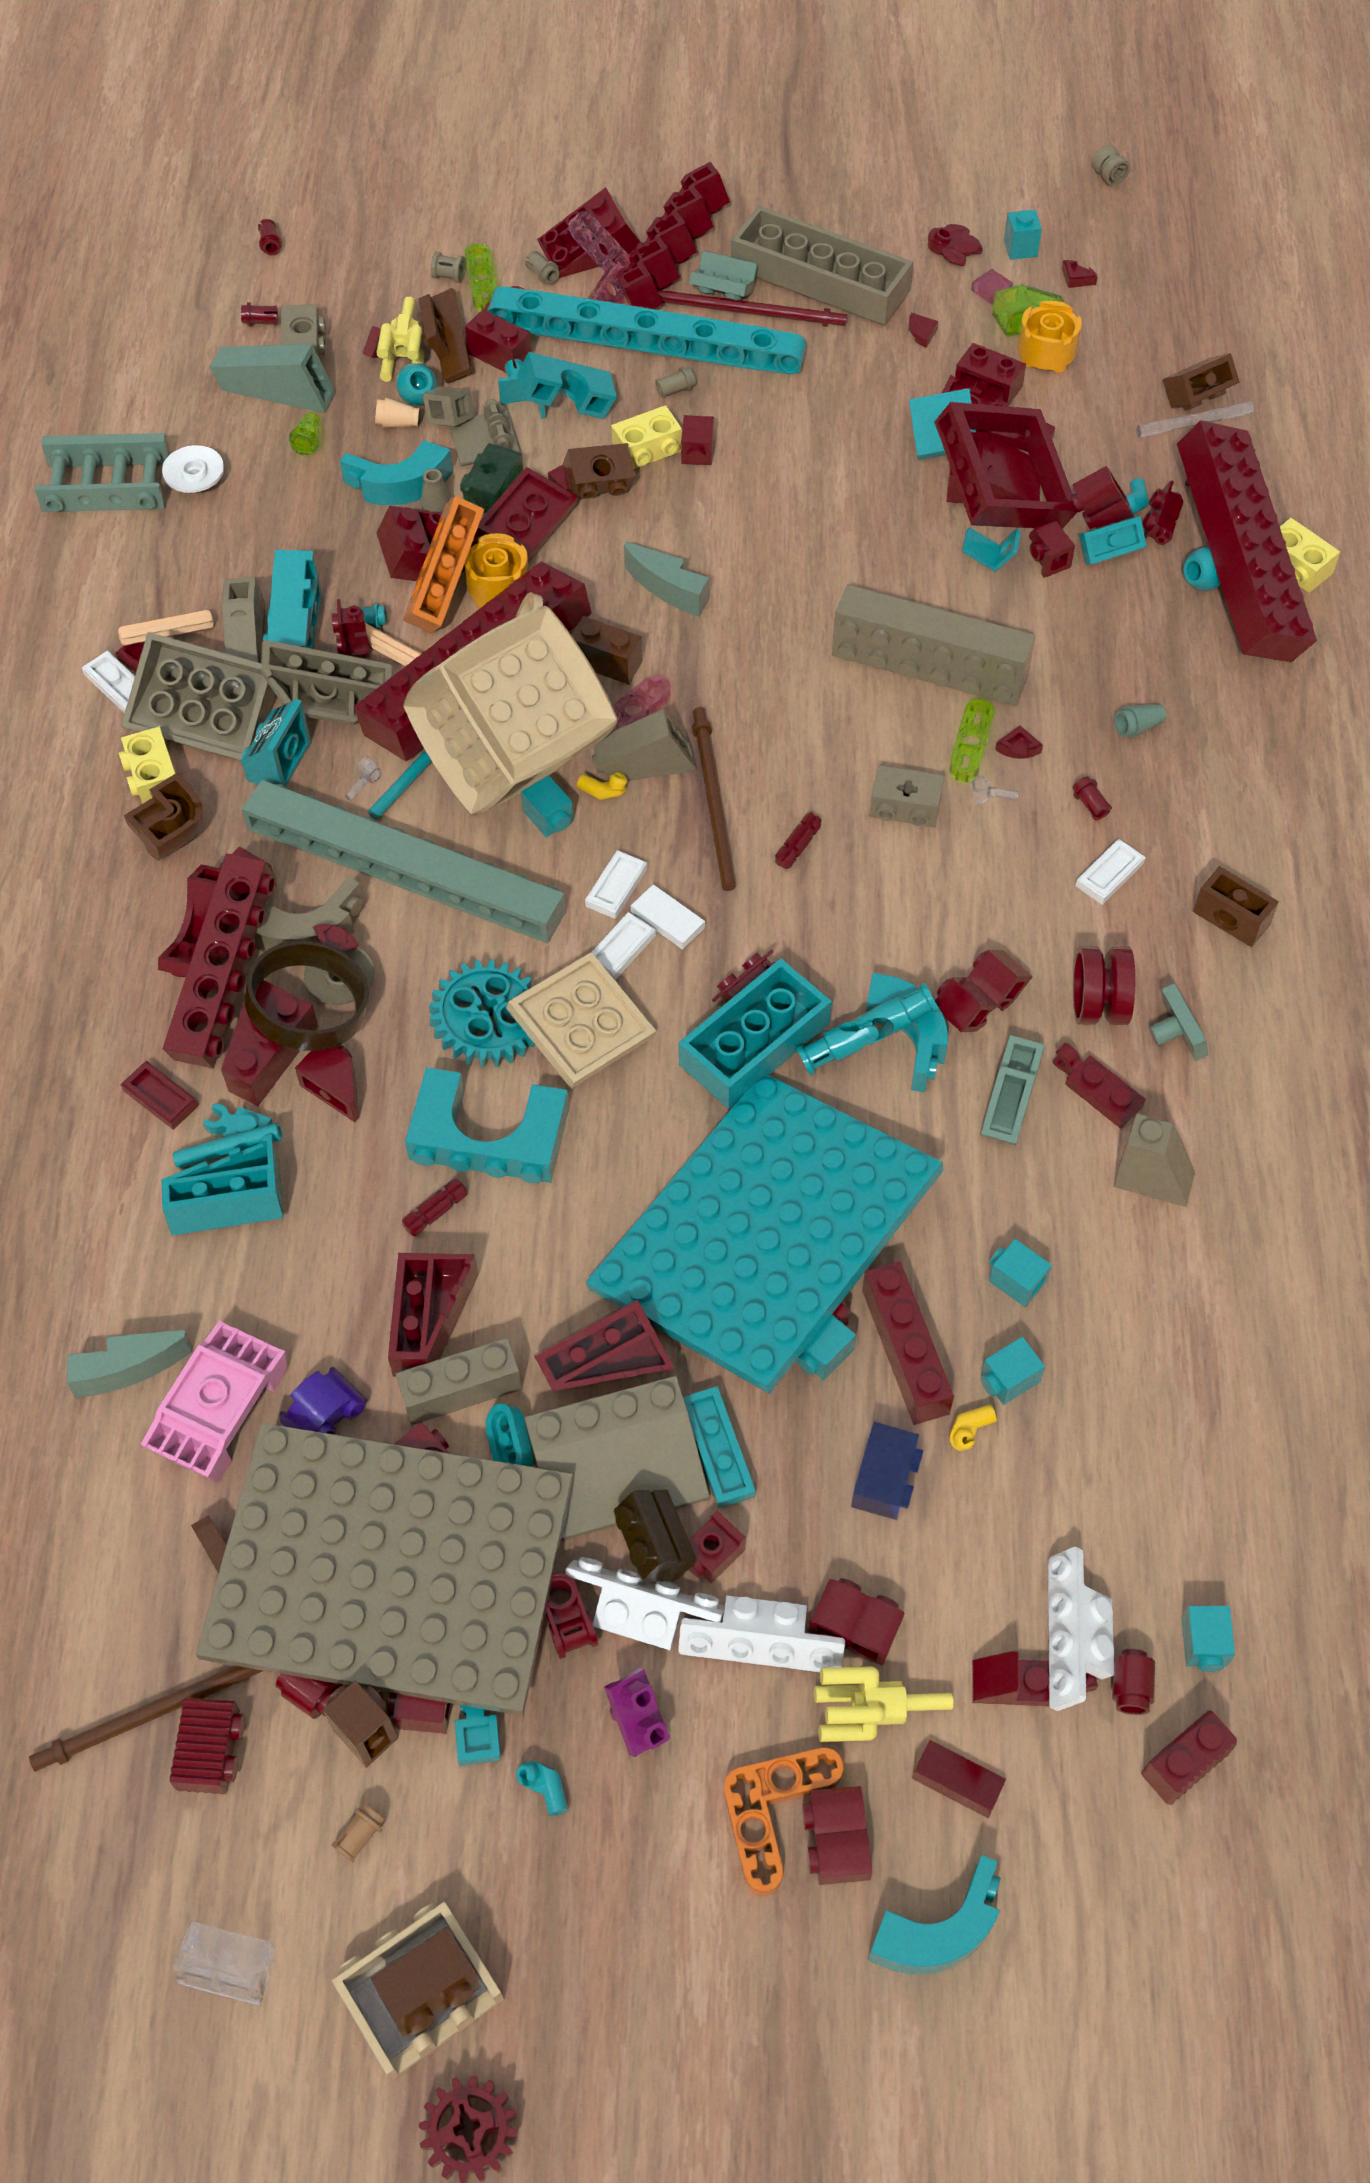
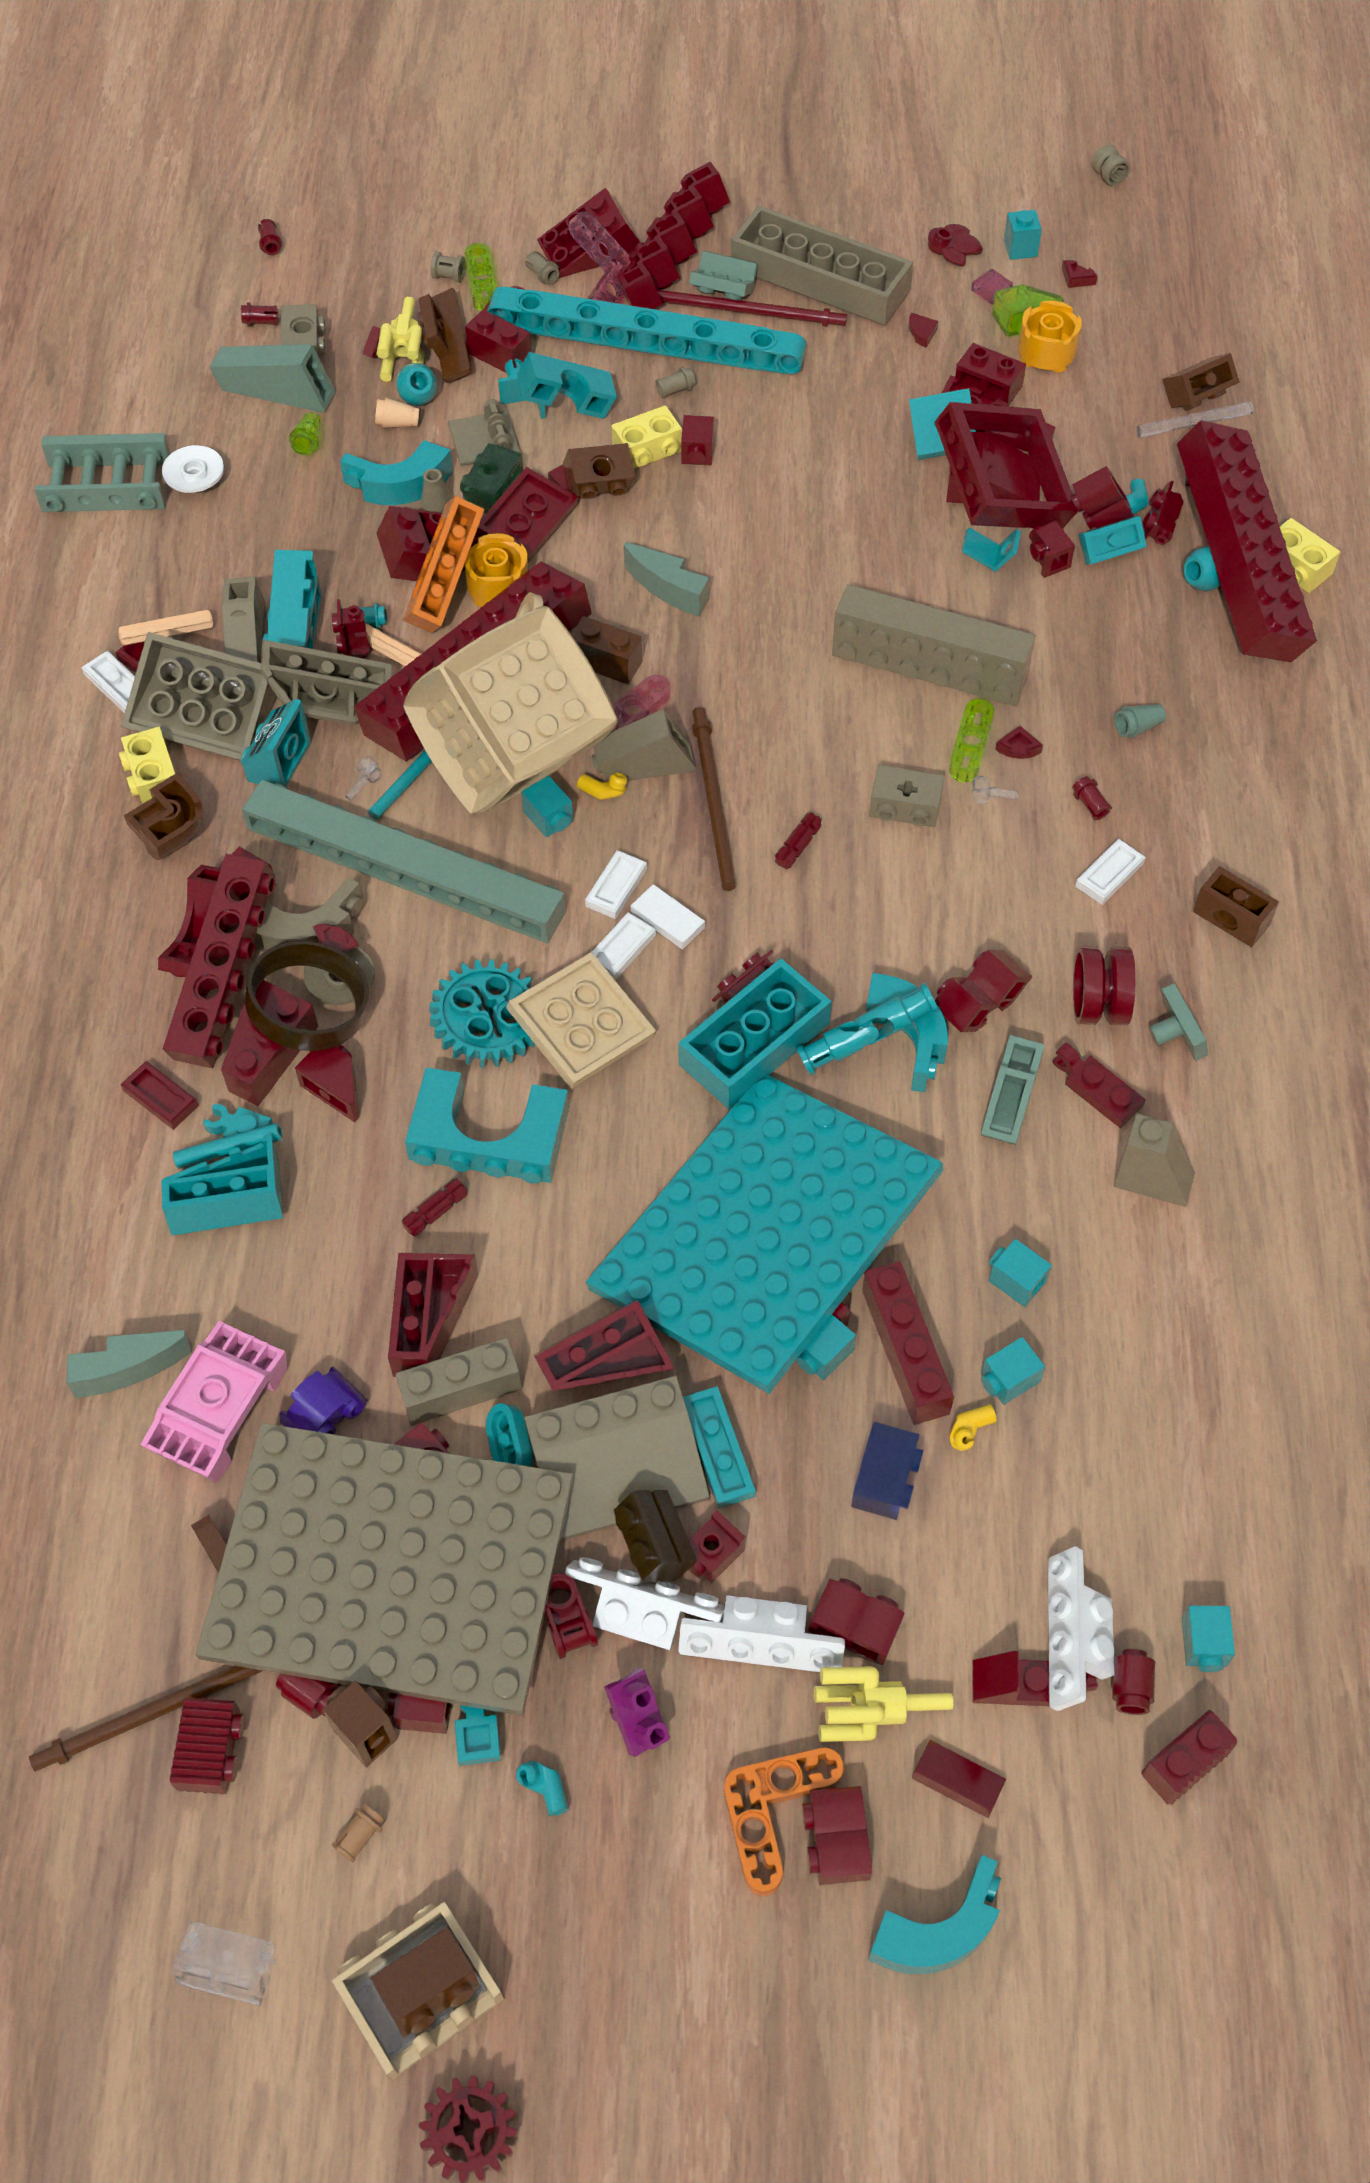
(448, 405): dark tan brick -> none

